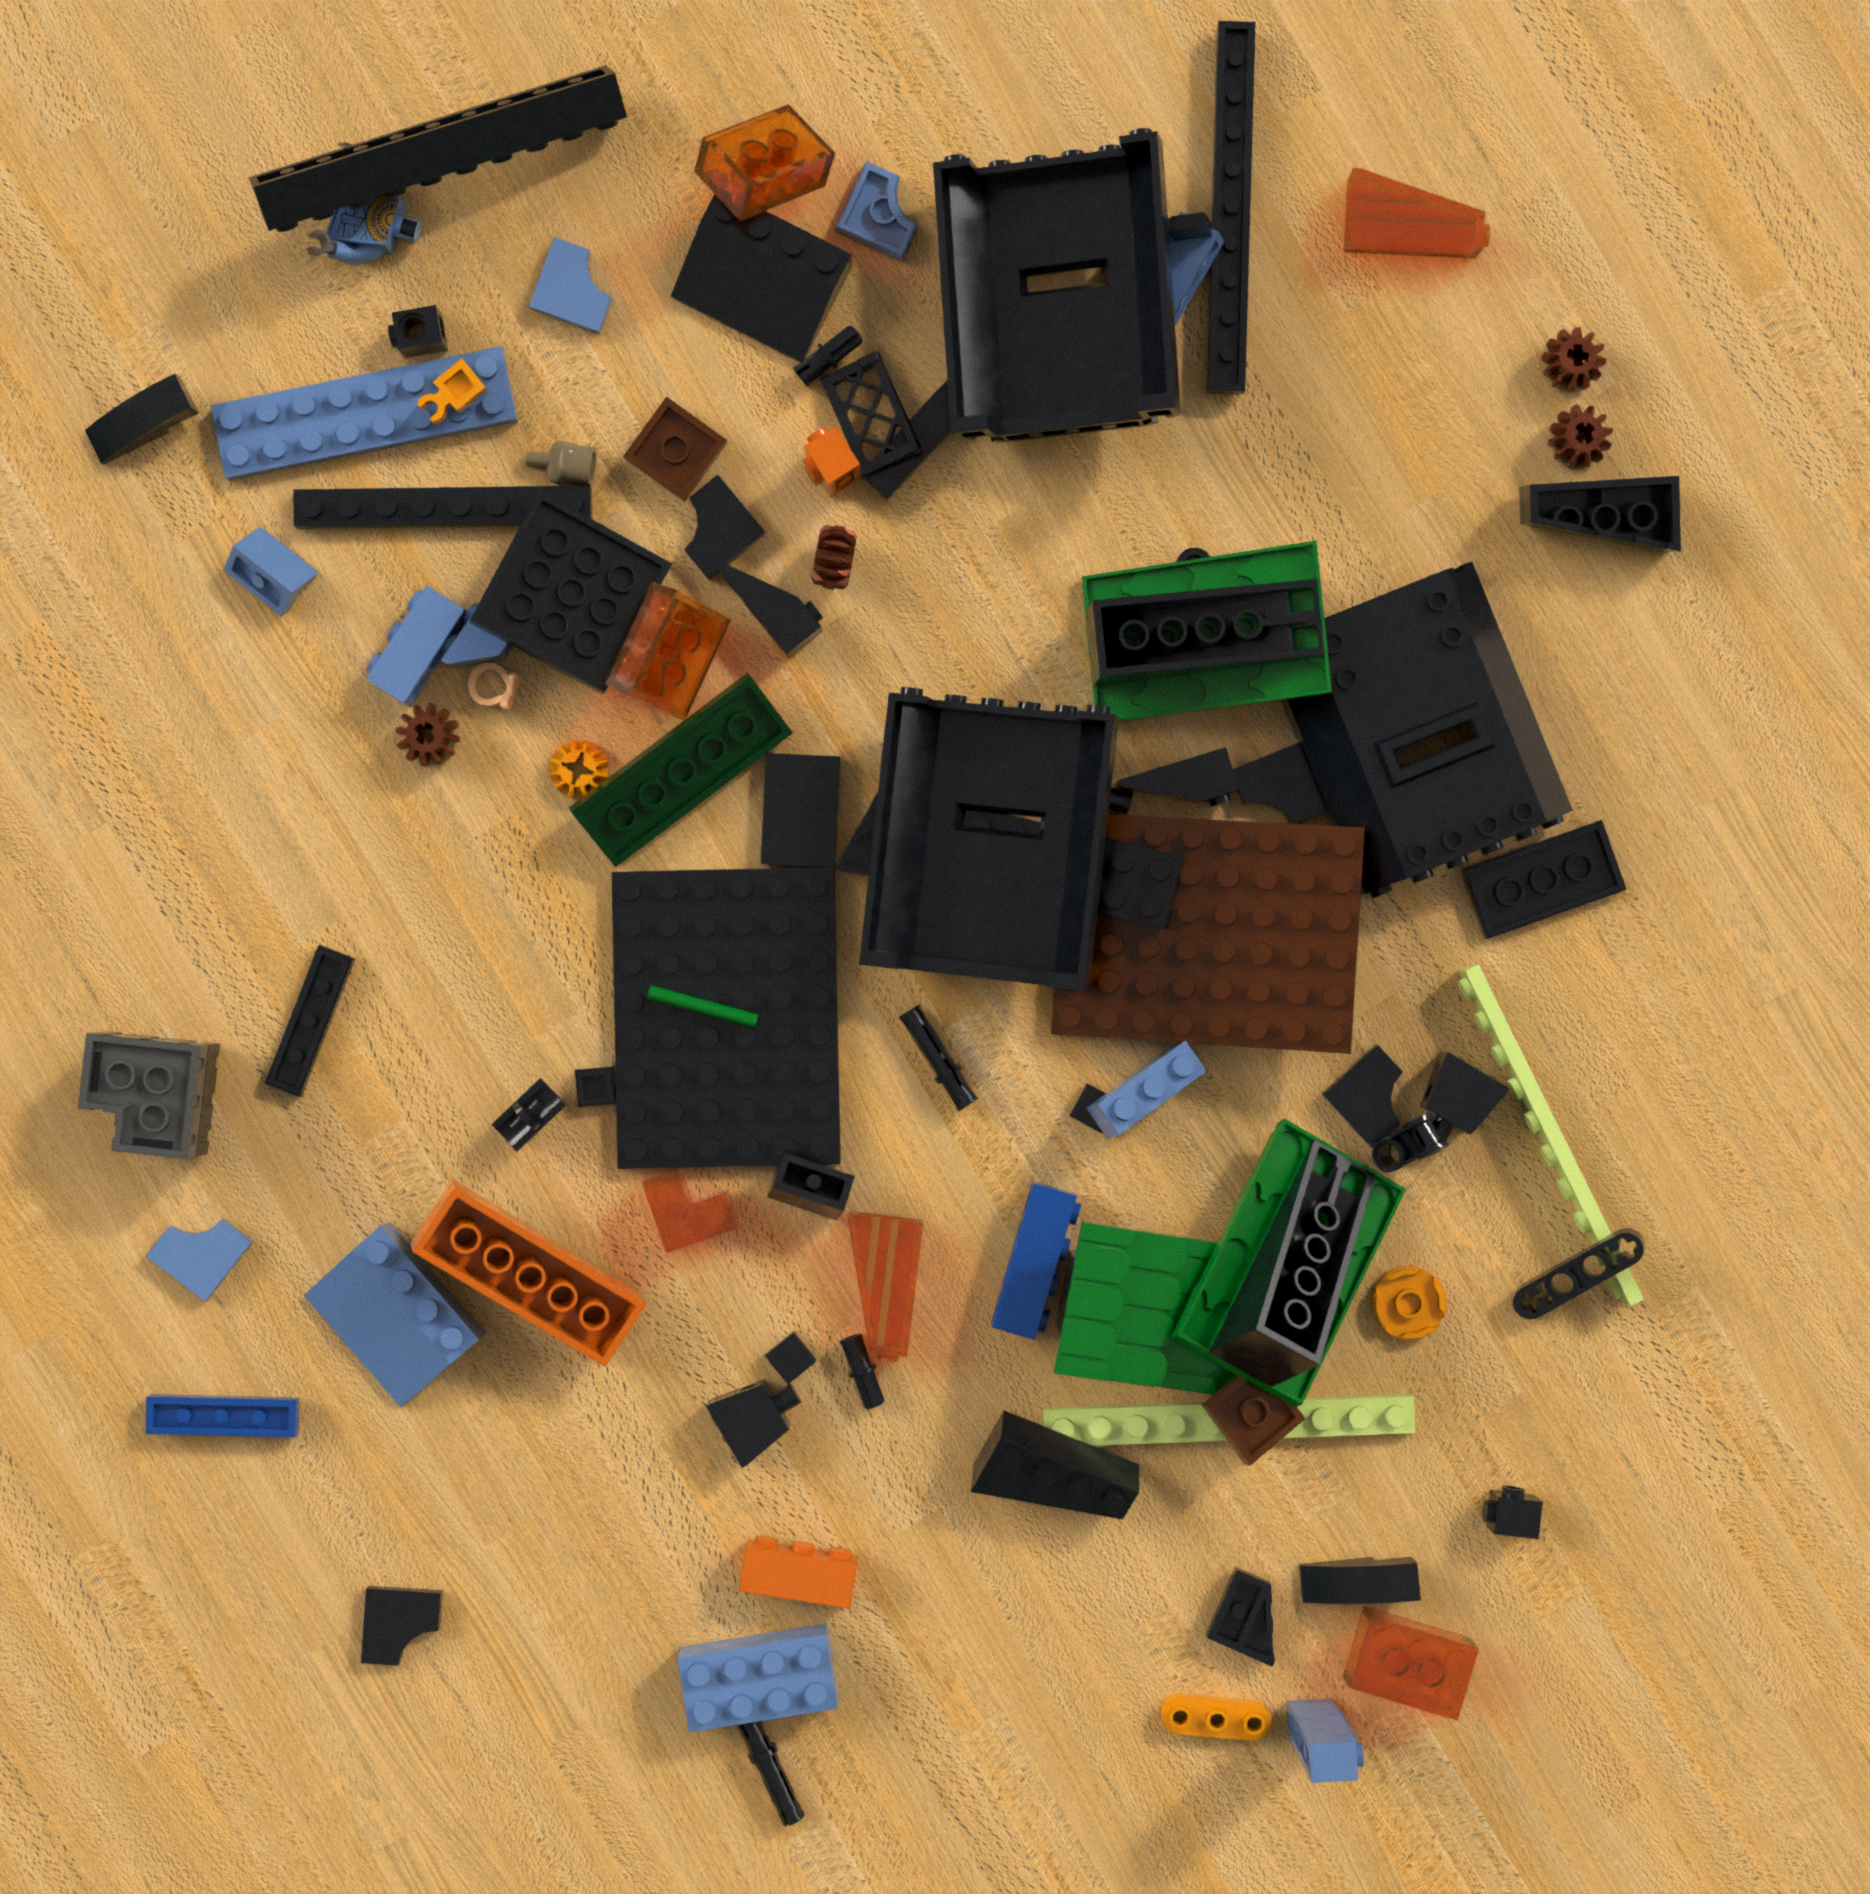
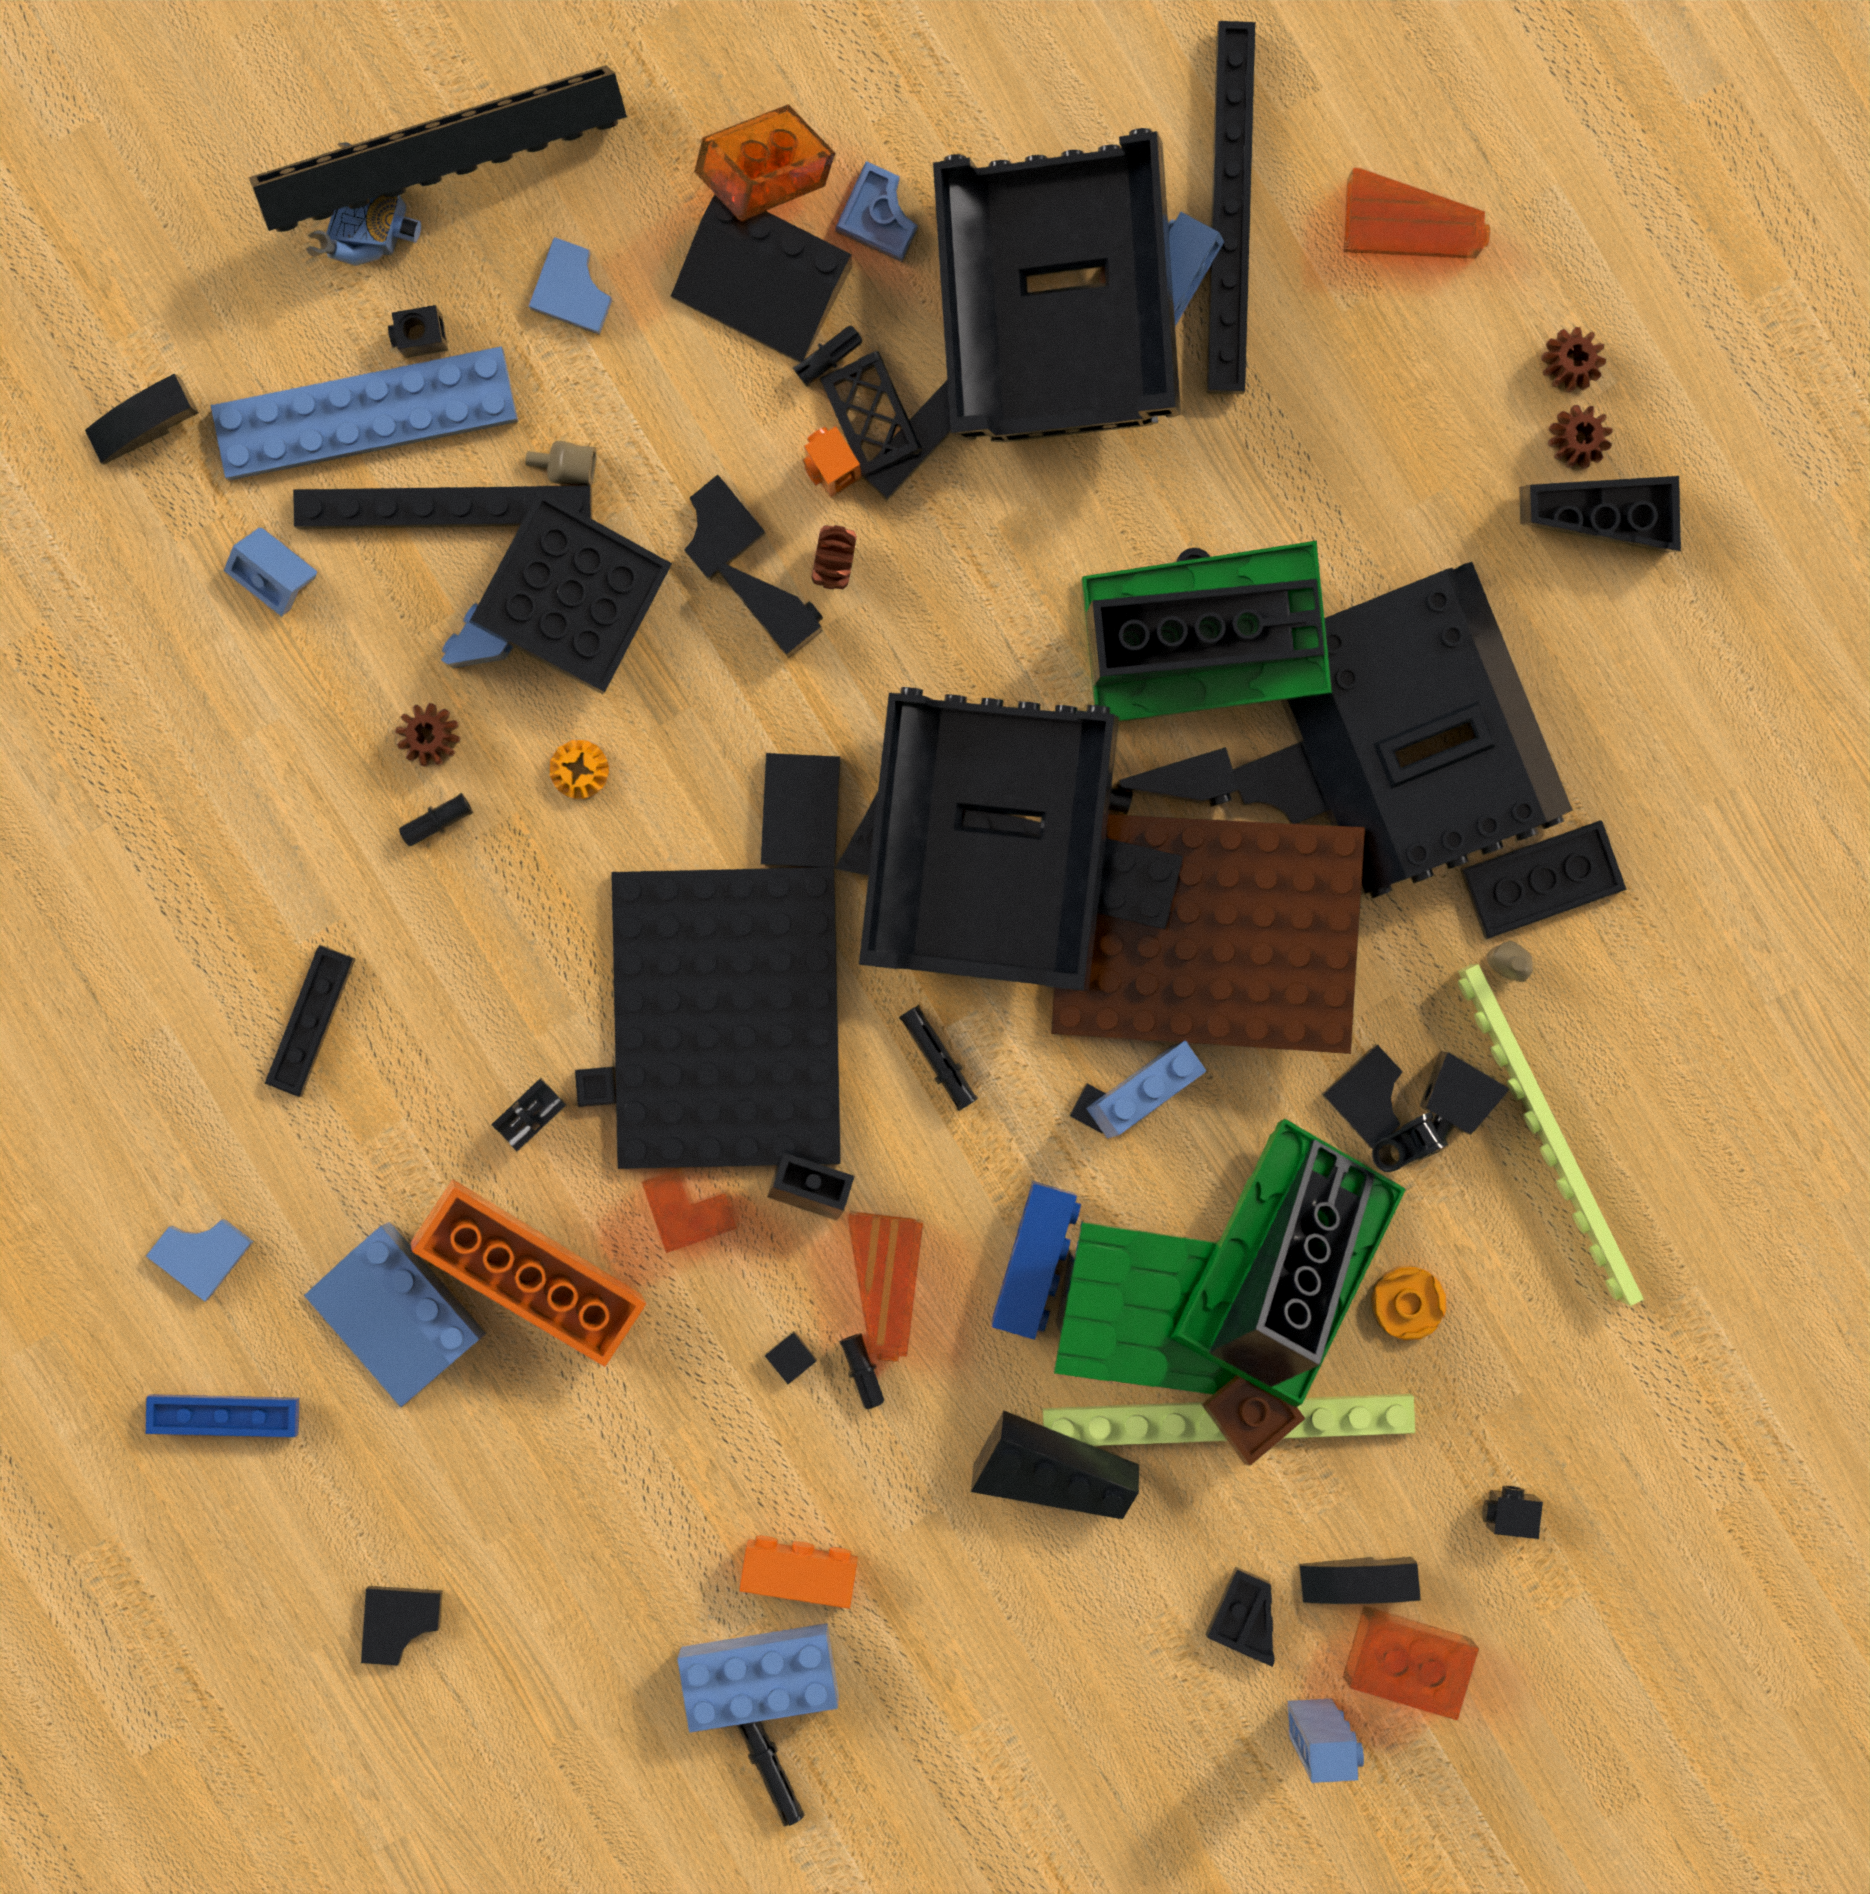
(154, 1088): dark grey piece -> none
(416, 645): medium blue brick -> none
(435, 820): none -> black axle
(457, 388): light orange plate -> none
(511, 679): light nougat piece -> none
(668, 651): clear orange brick -> none
(675, 449): reddish brown plate -> none
(680, 770): dark green plate -> none
(702, 1006): green bar -> none
(753, 1417): black torso -> none
(1190, 226): black tile -> none
(1200, 1710): light orange plate -> none
(1511, 961): none -> dark tan piece
(1576, 1270): black beam -> none

